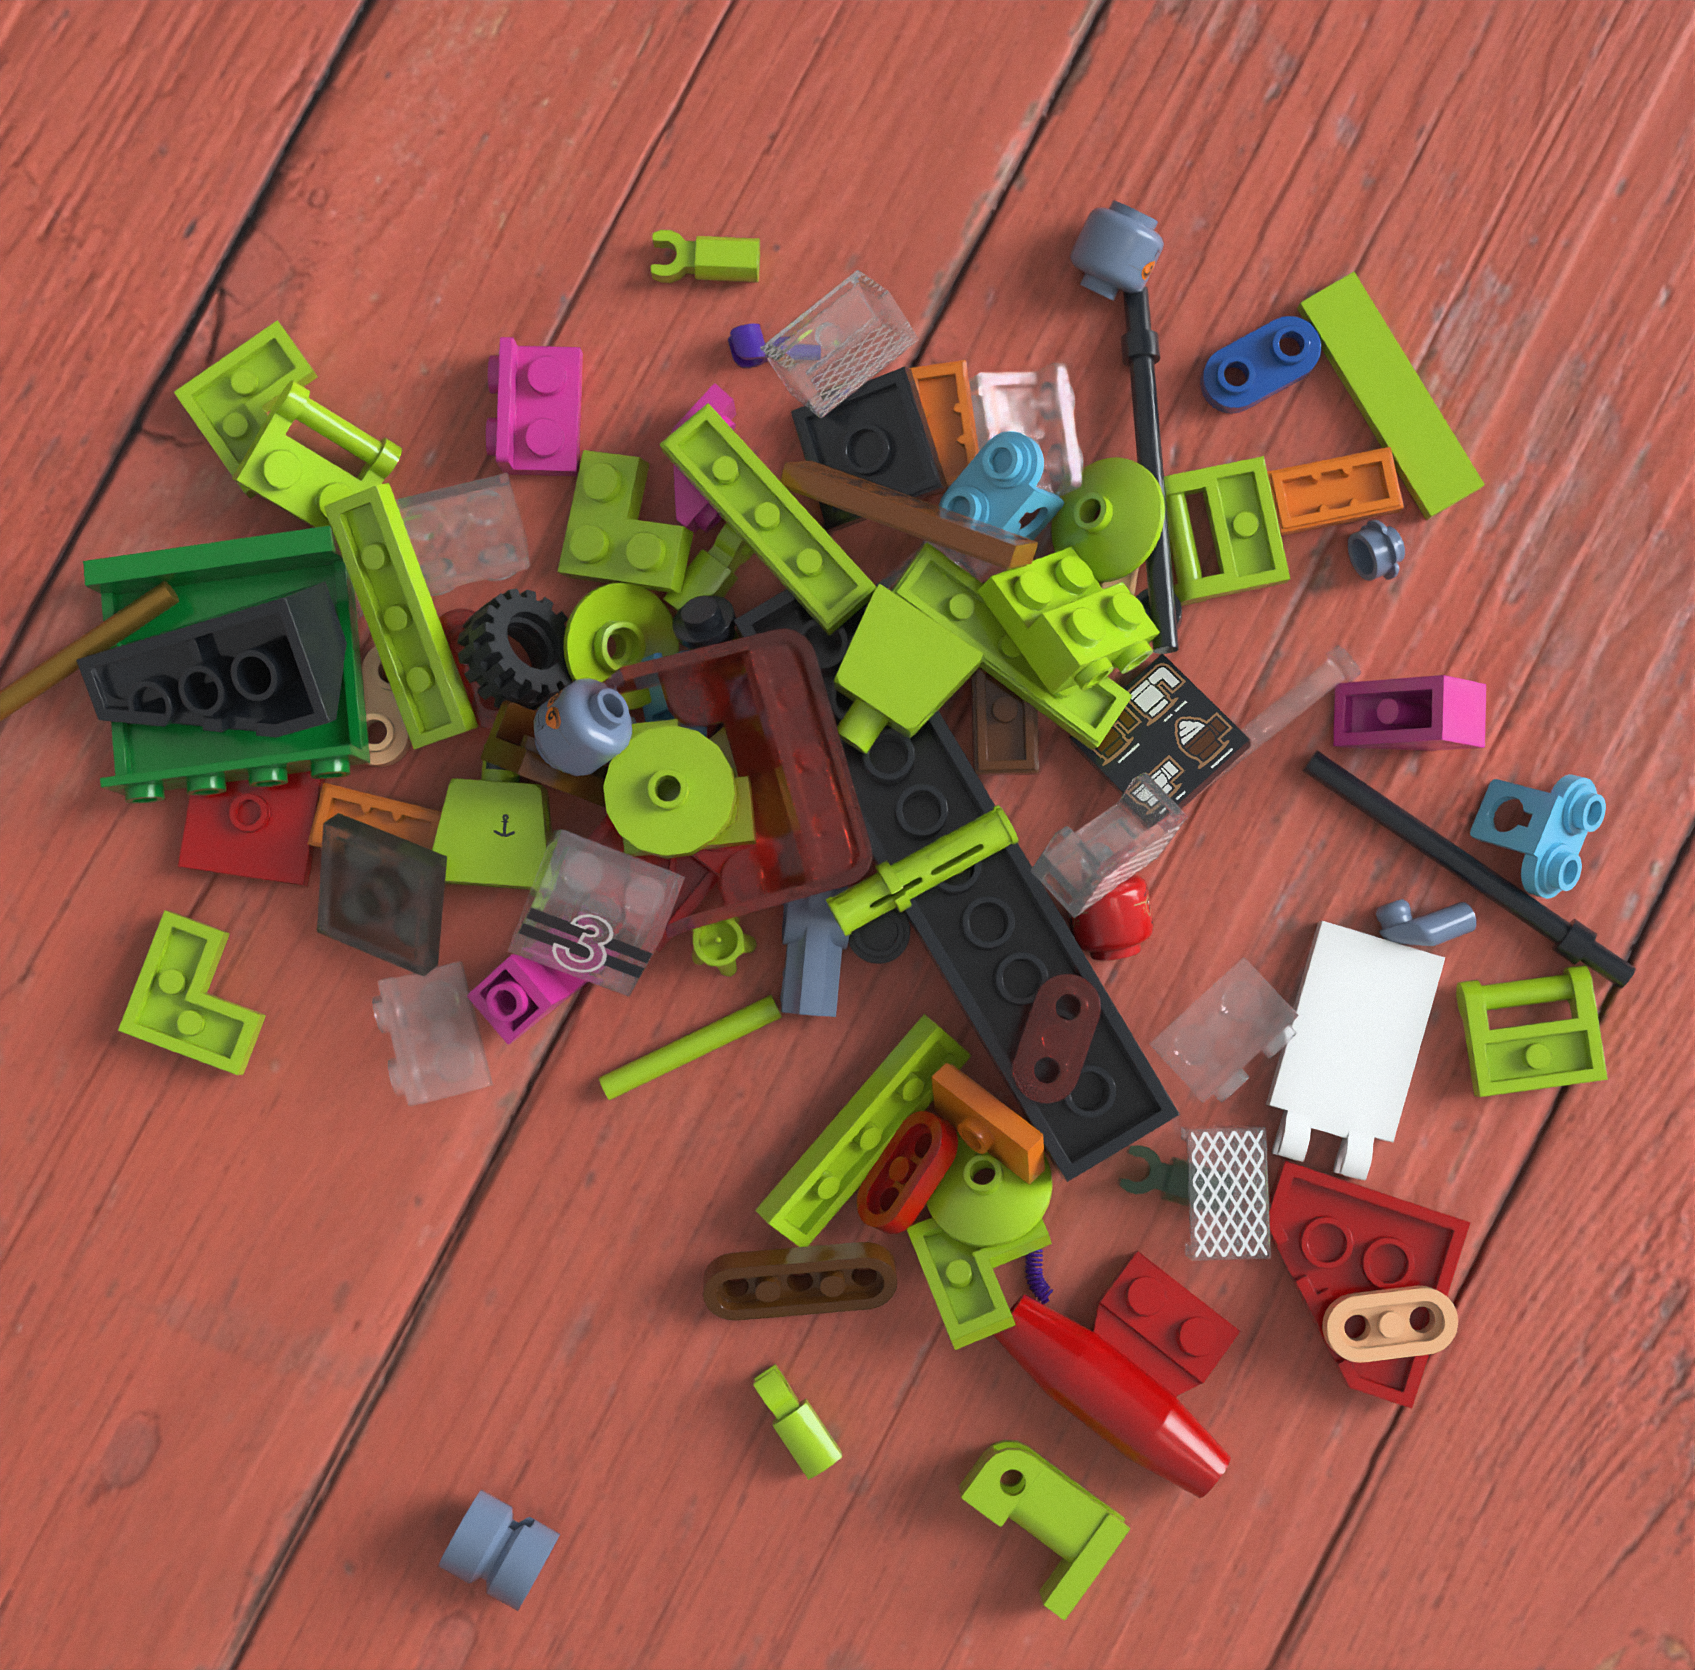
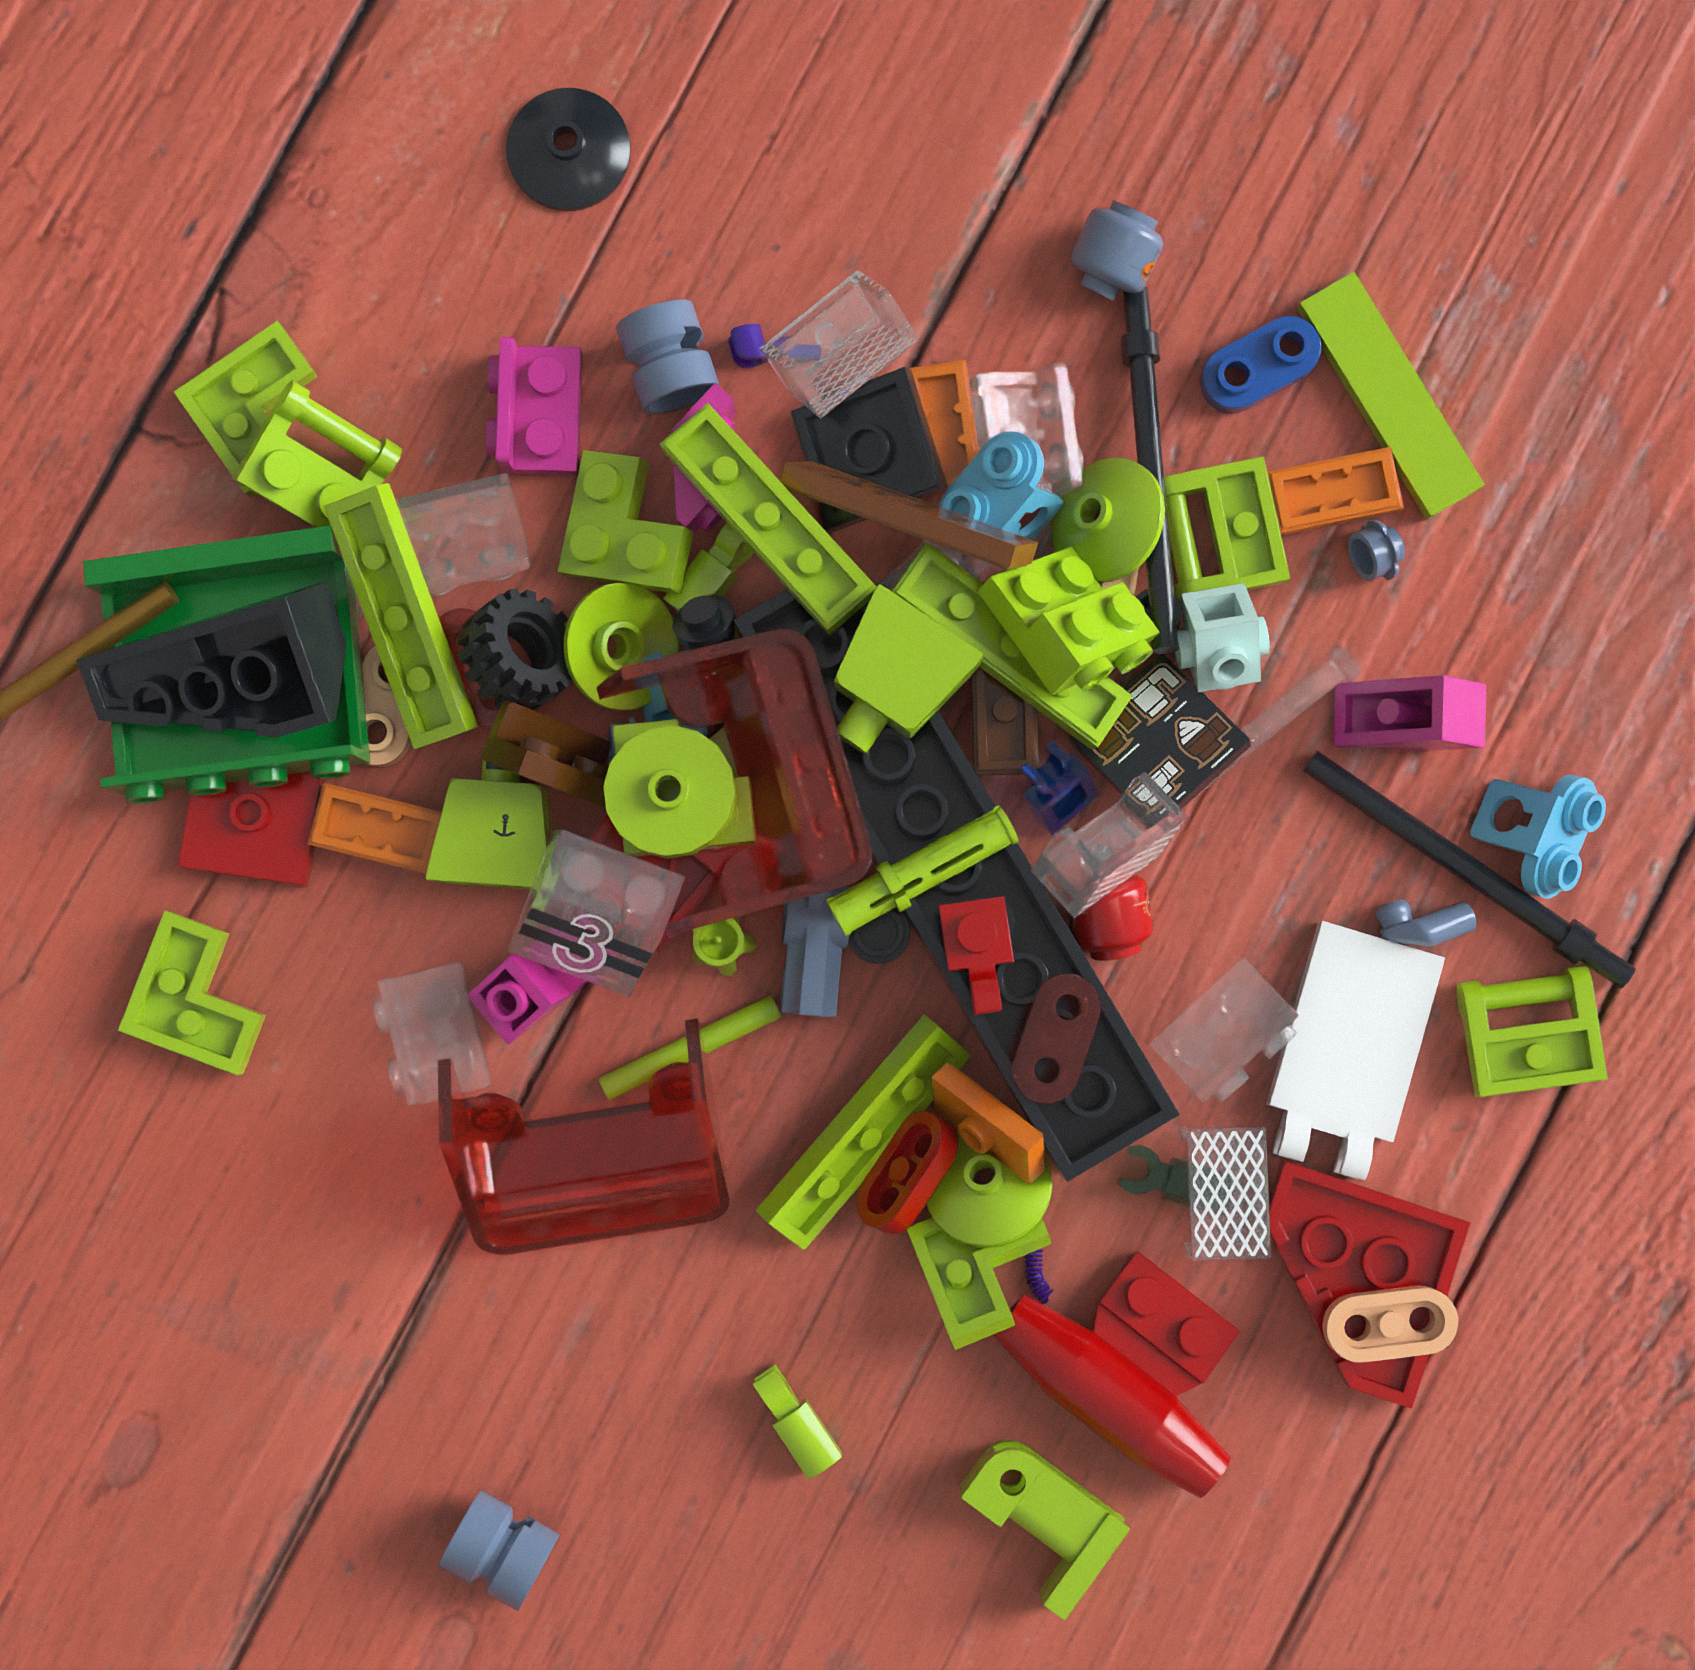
(381, 894): clear smoke plate -> none
(574, 176): none -> black dish
(582, 727): sand blue head -> none
(588, 1170): none -> clear red windscreen
(664, 347): none -> sand blue wheel
(708, 258): lime bar -> none
(773, 1290): reddish brown plate -> none
(977, 941): none -> red plate
(1058, 789): none -> clear blue plate
(1221, 638): none -> light aqua brick

